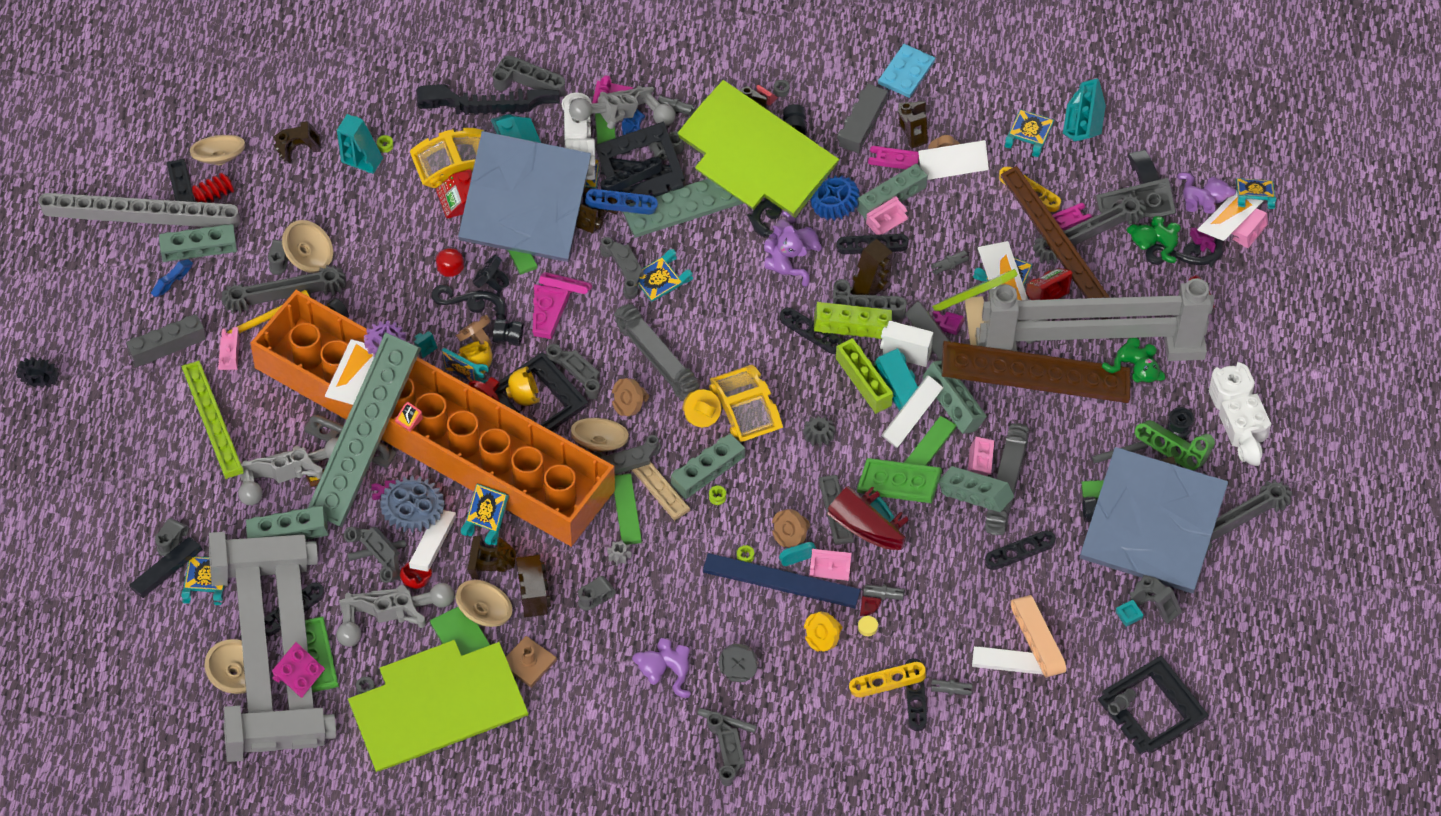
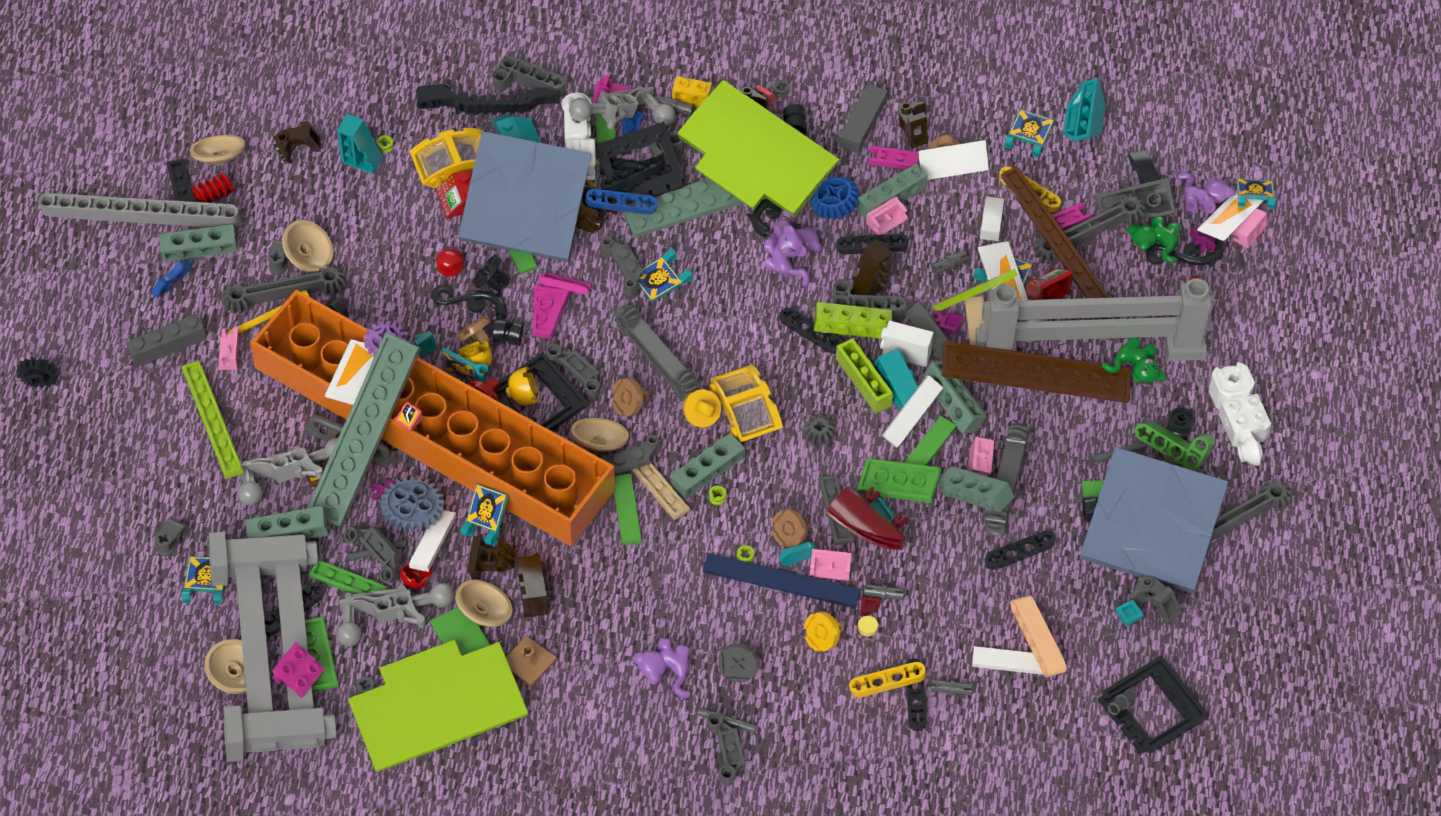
(165, 567): black tile -> none
(344, 579): none -> bright green tile
(595, 593): dark grey piece -> none
(619, 552): light grey gear -> none
(691, 90): none -> yellow brick
(906, 70): medium azure plate -> none
(992, 218): none -> white slope

